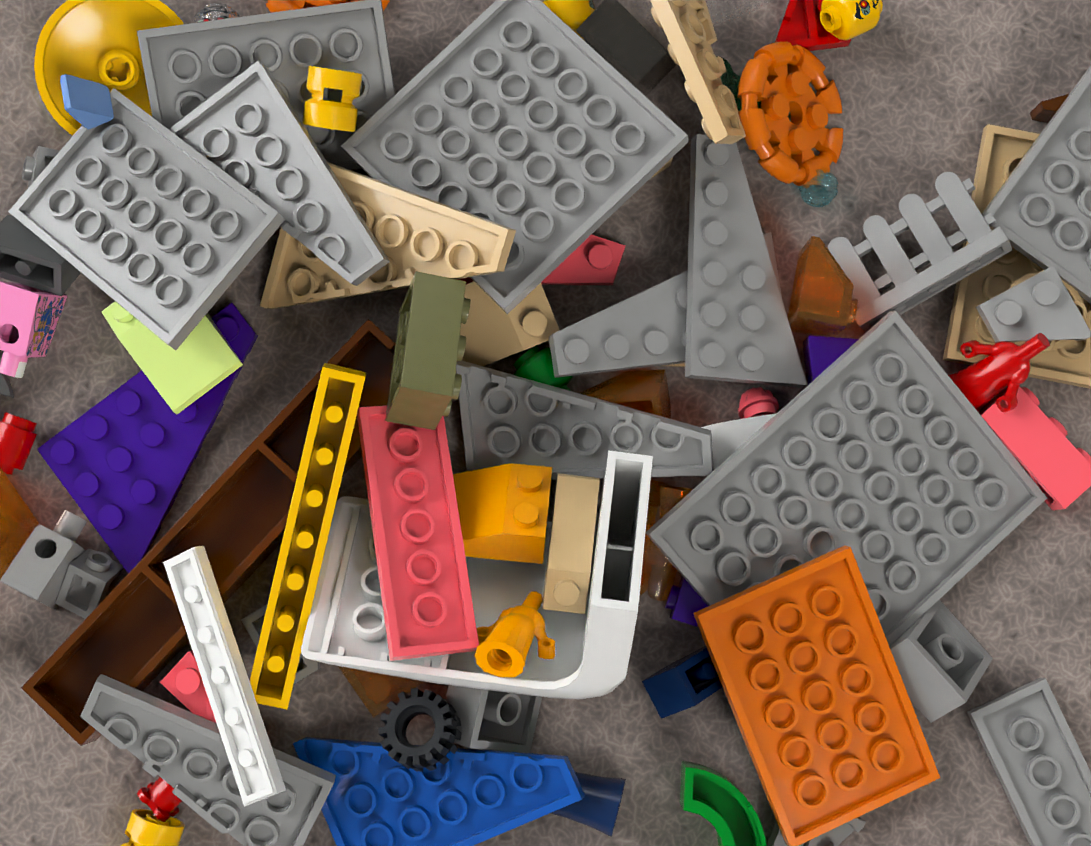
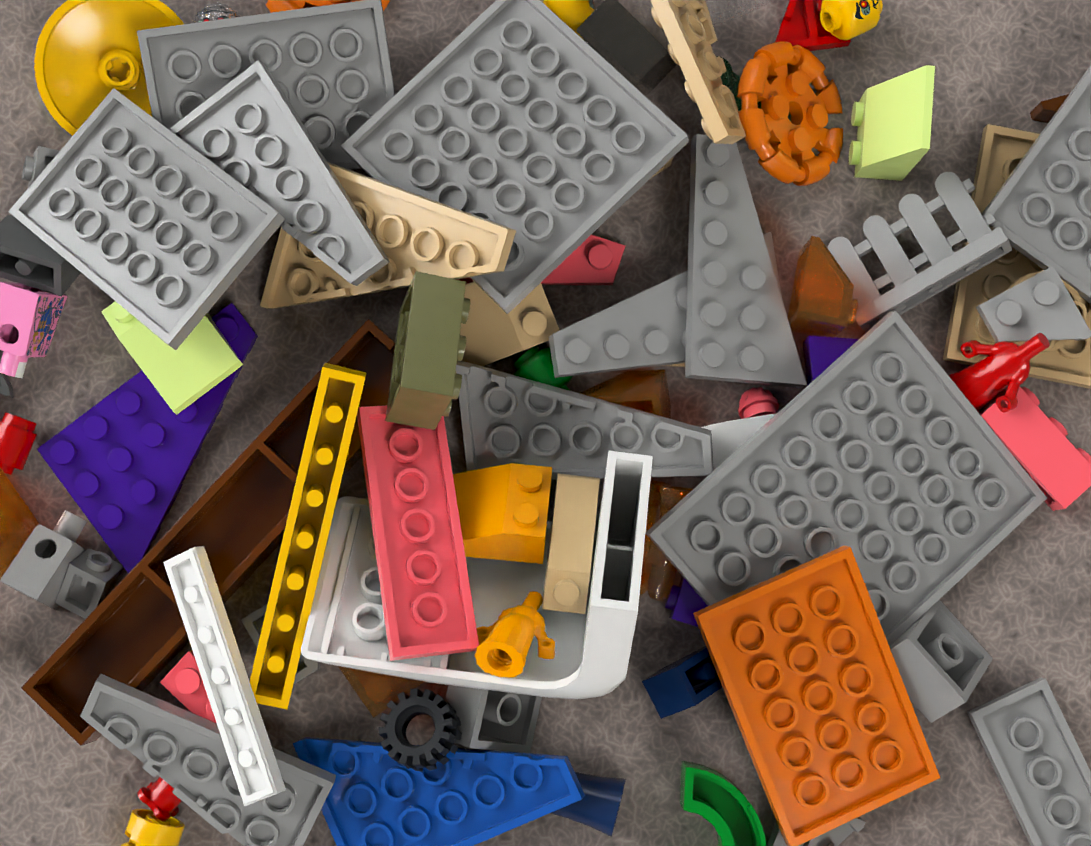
(86, 101): medium blue slope -> none
(331, 113): yellow wheel -> none
(820, 195): clear light blue plate -> none
(893, 125): none -> yellowish green slope

